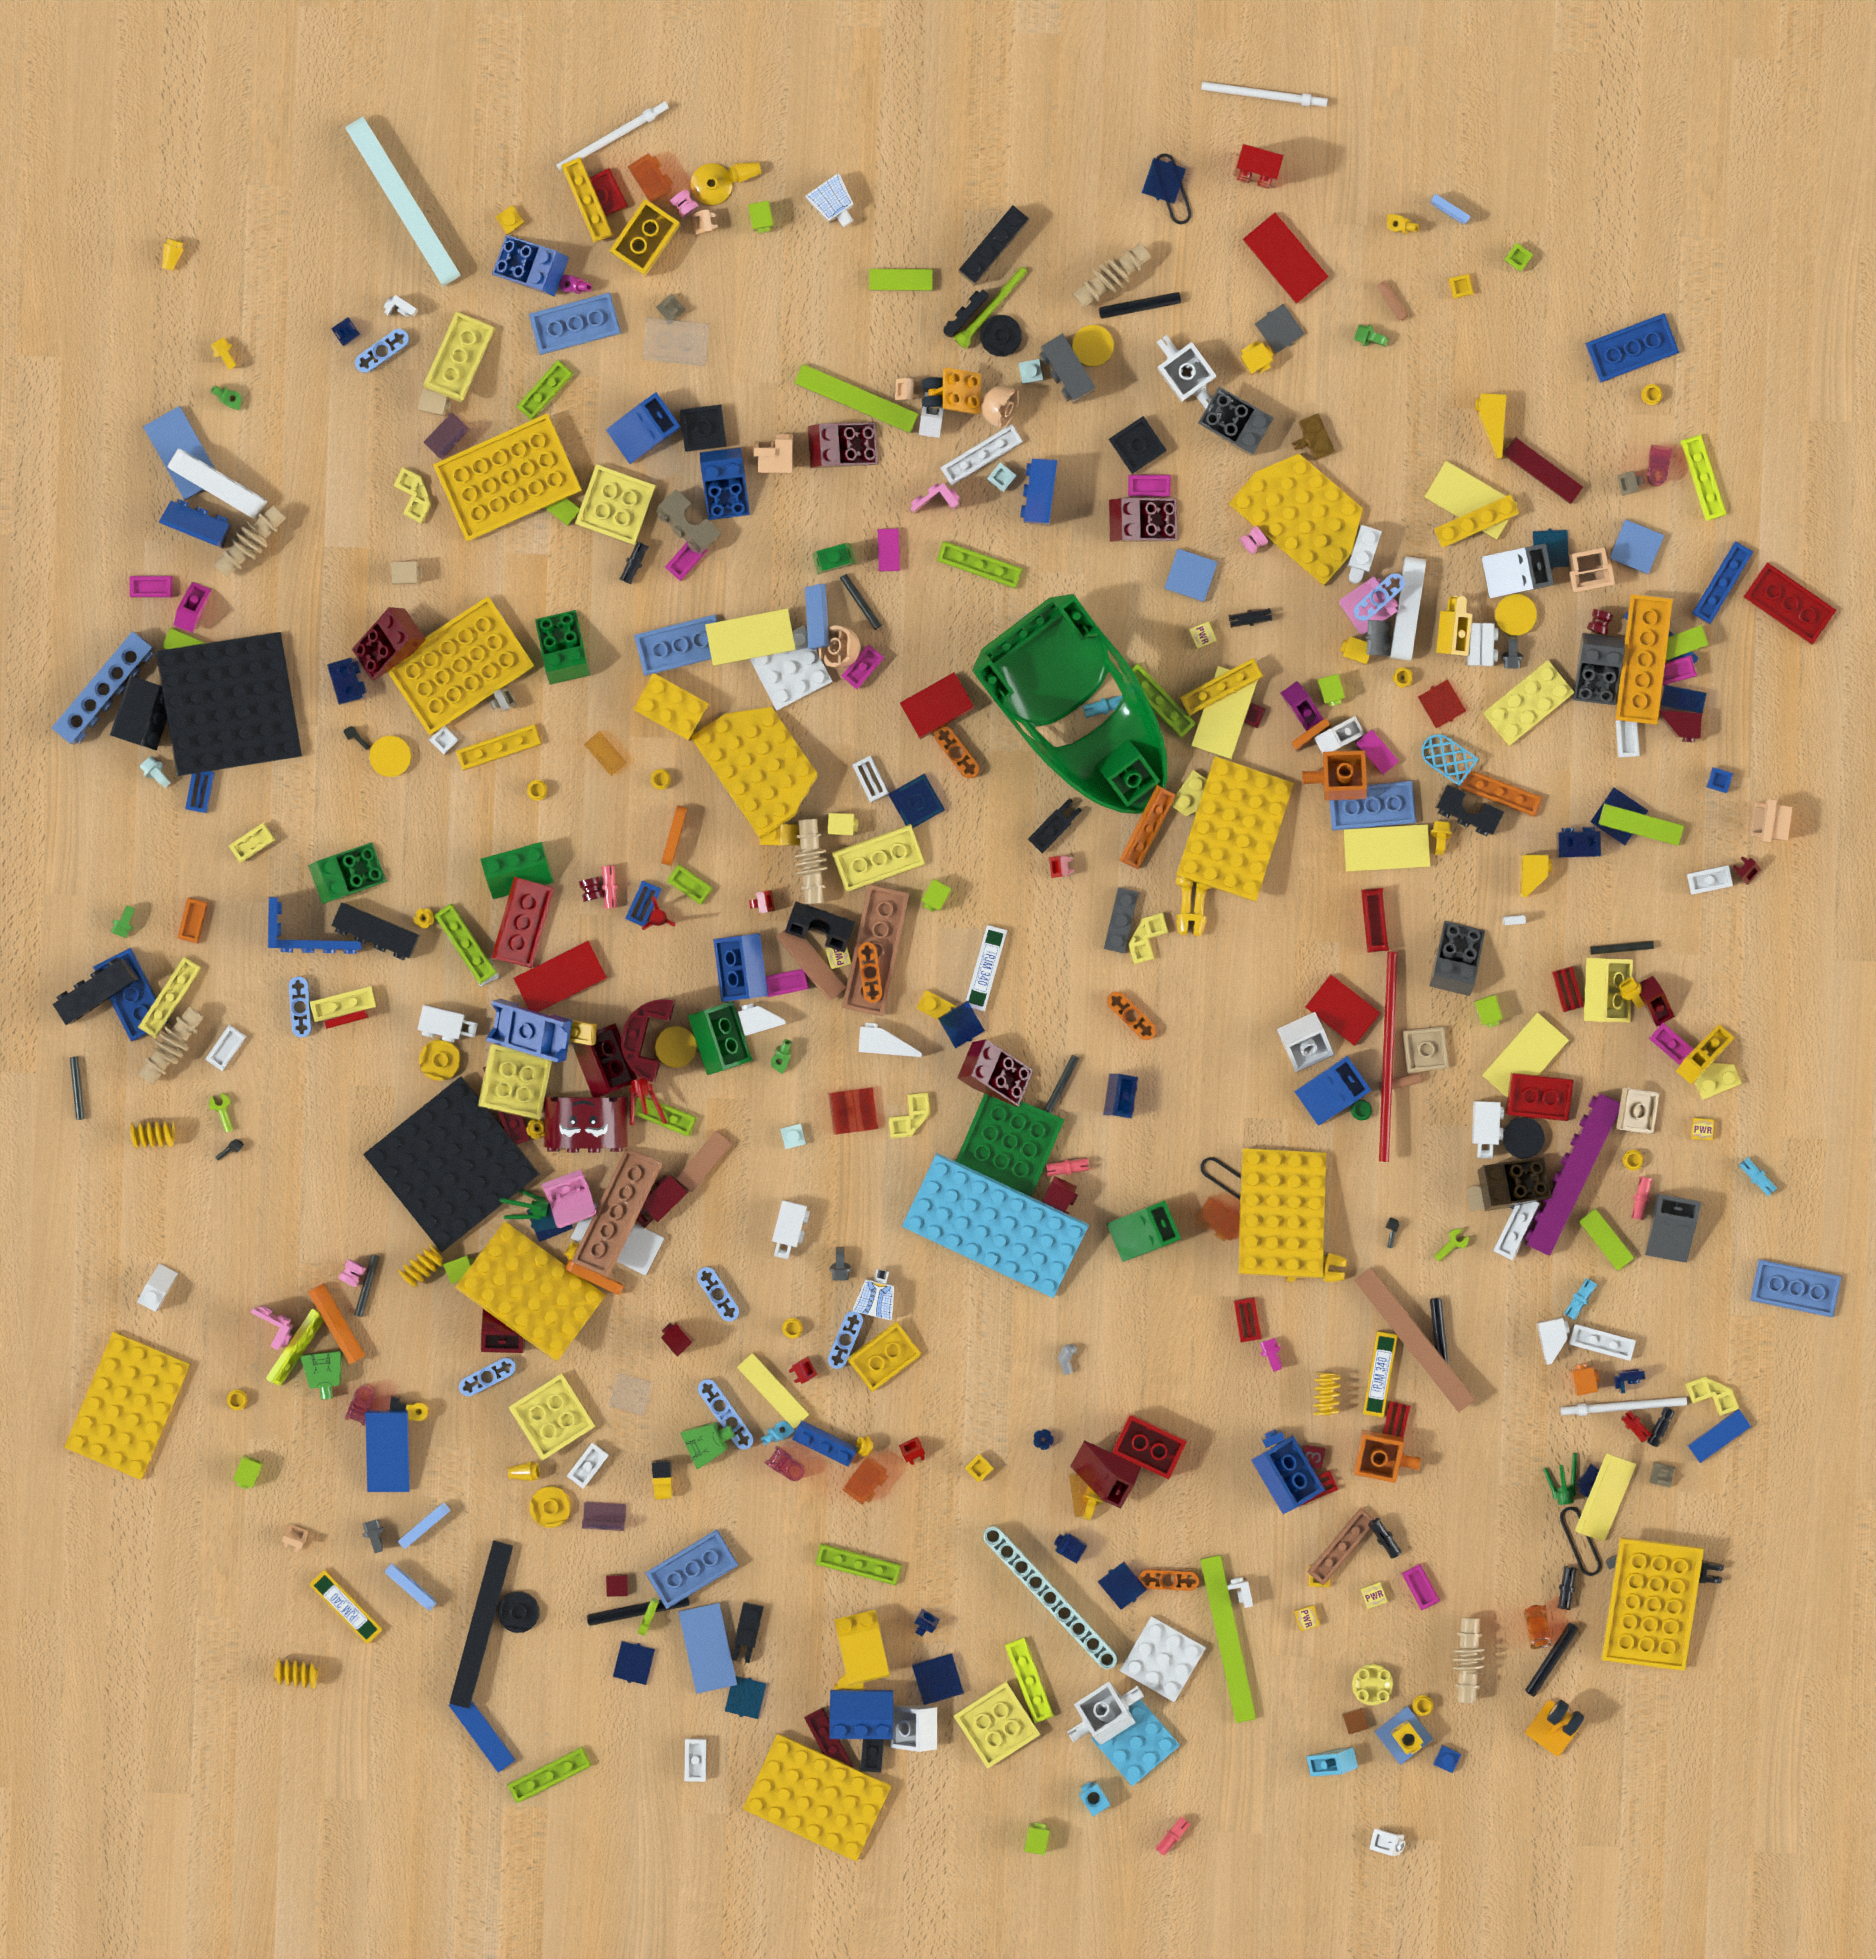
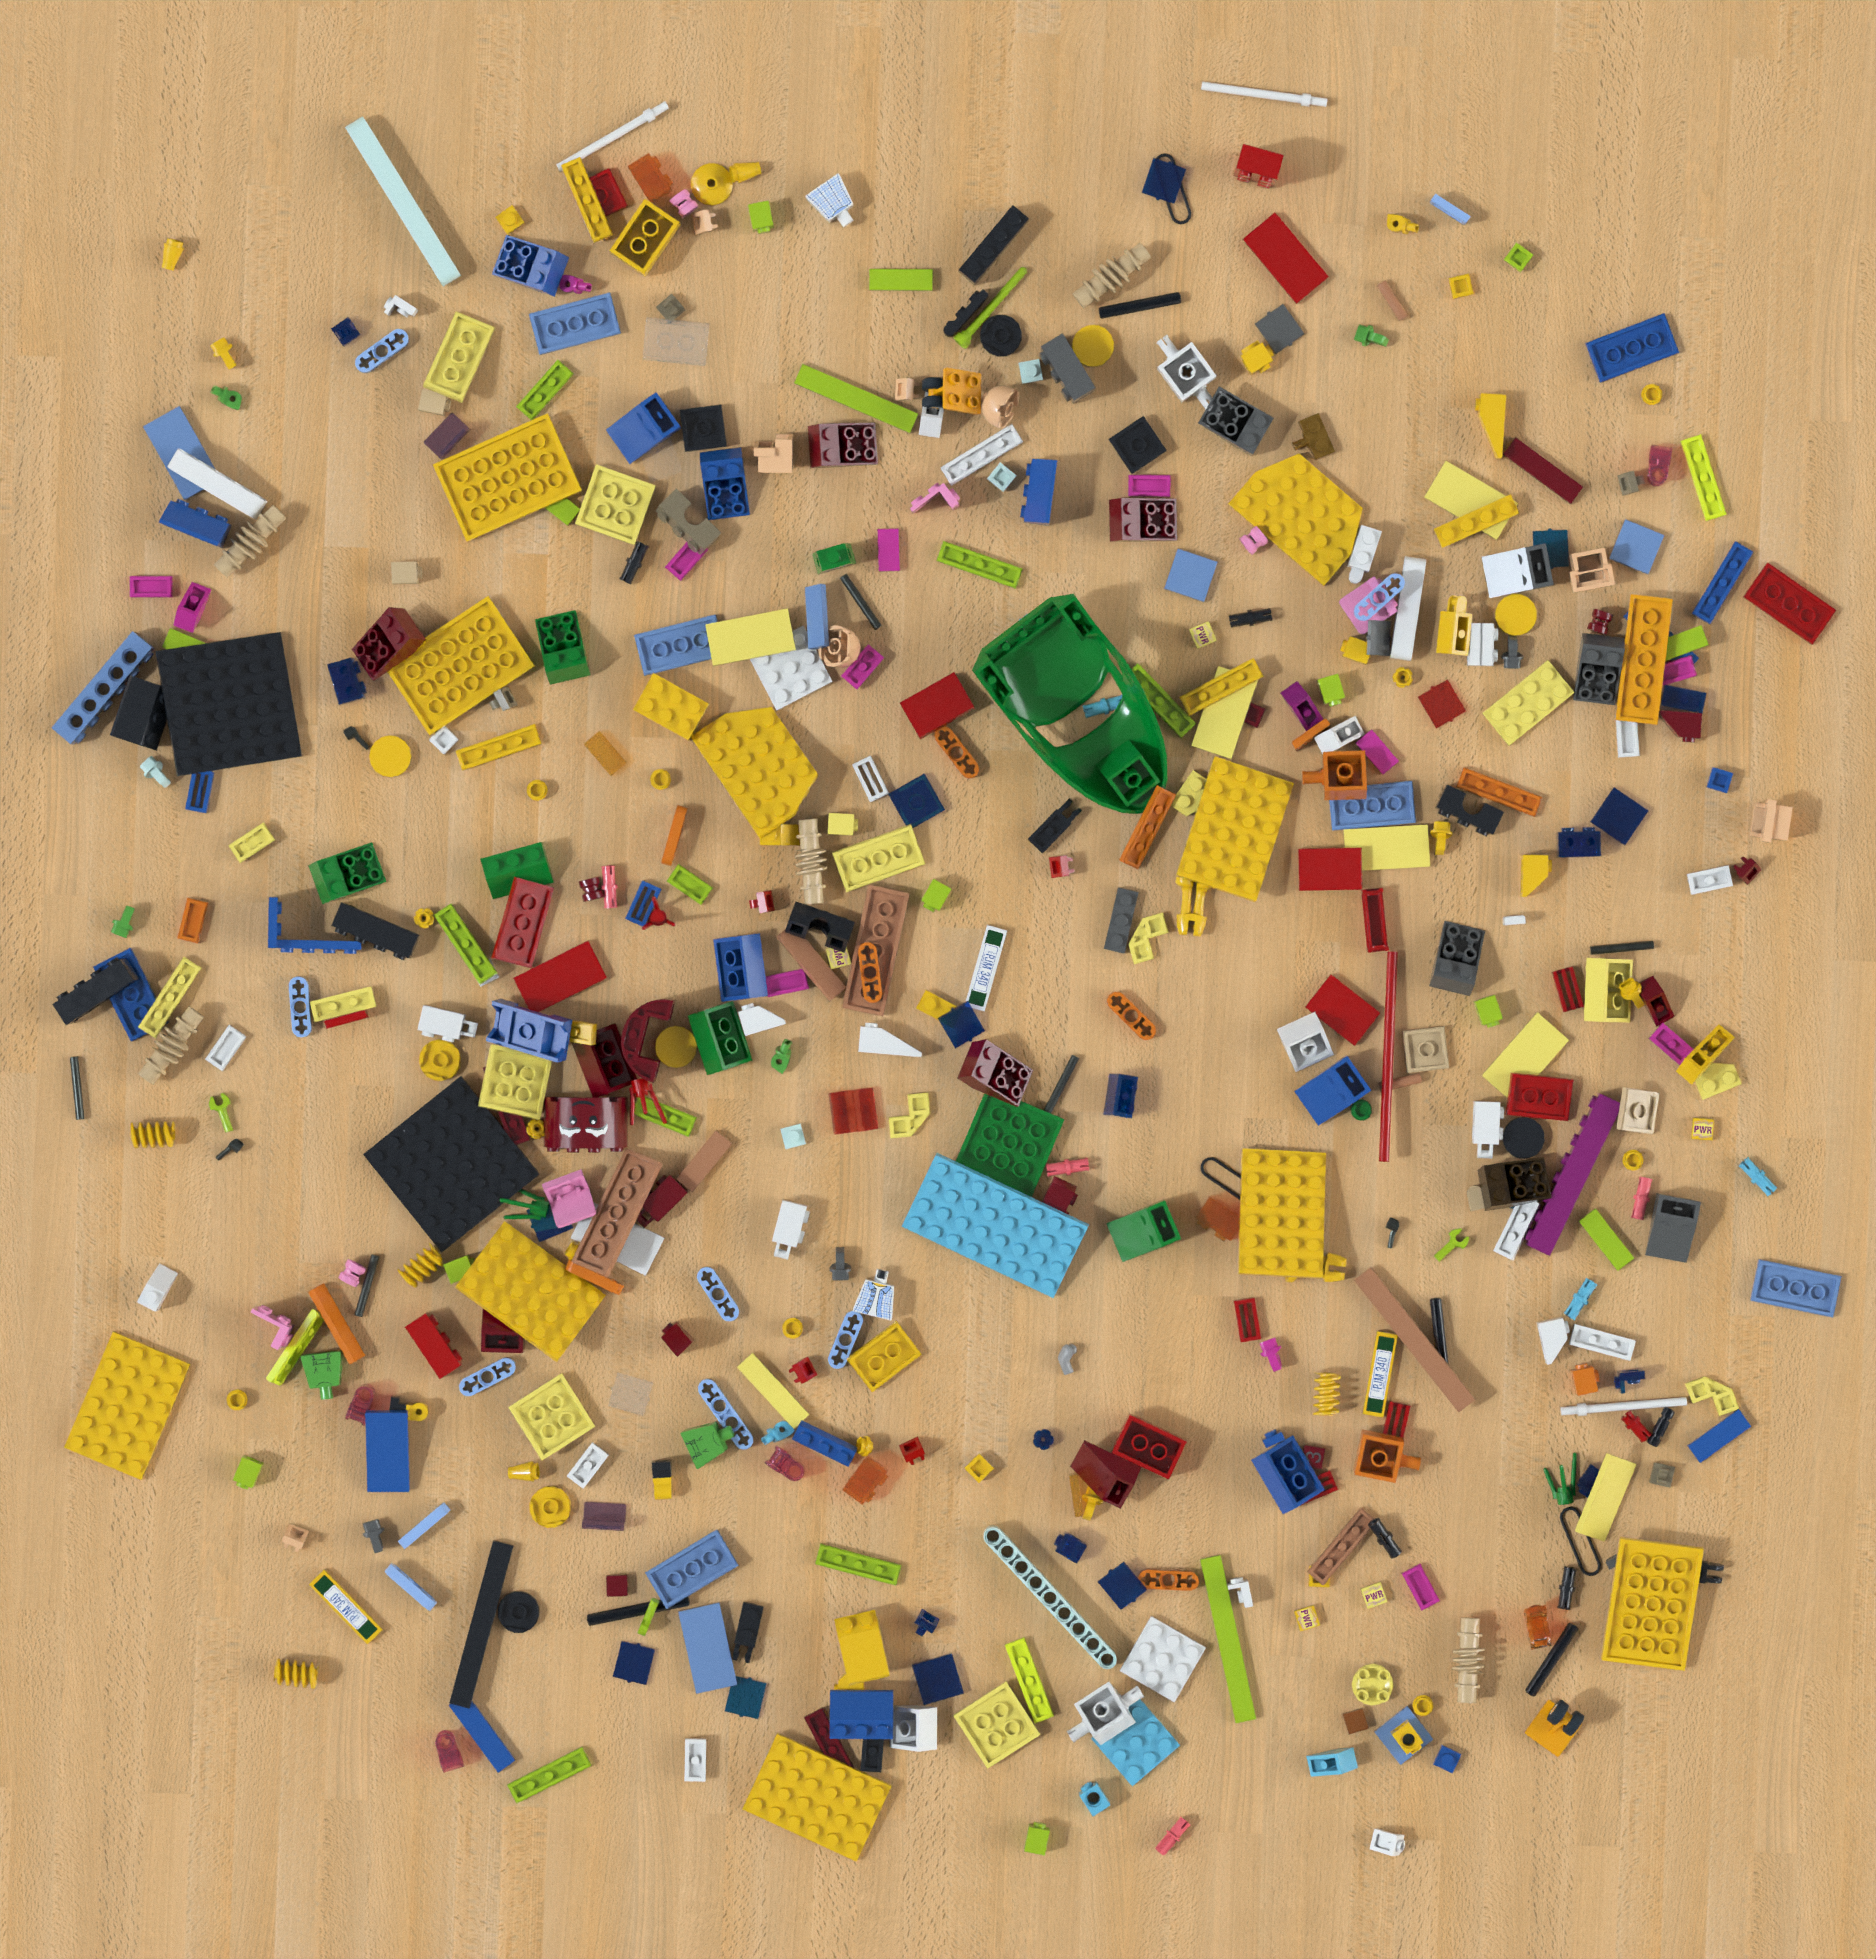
(419, 502): light yellow tile -> none
(434, 1345): none -> red brick
(449, 1755): none -> clear pink piece
(1330, 869): none -> red tile
(1446, 774): medium azure window -> none
(1641, 824): lime tile -> none

